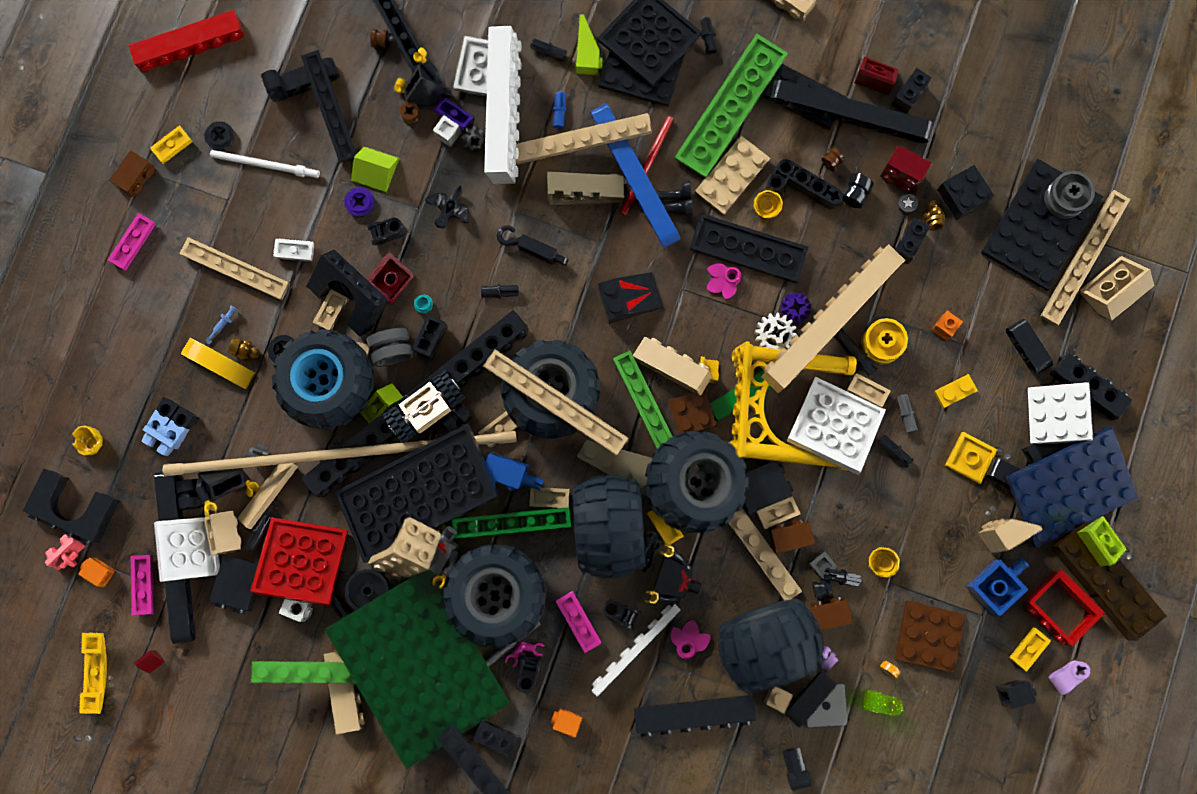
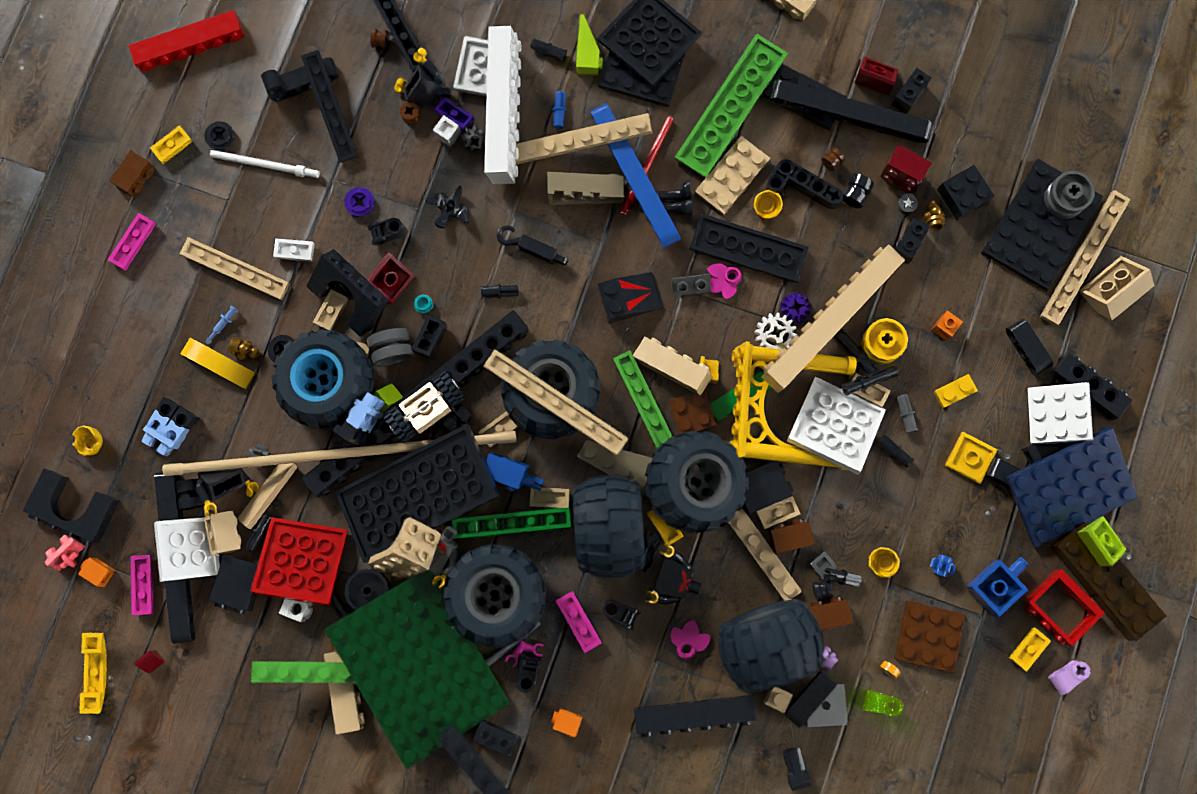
(361, 419): none -> light blue hips
(373, 169): lime slope -> none
(629, 654): white plate -> none
(691, 284): none -> dark grey hinge
(708, 35): black axle -> none
(863, 382): none -> black pin
(942, 566): none -> blue gear
(1006, 534): tan slope -> none
(1016, 693): black brick -> none

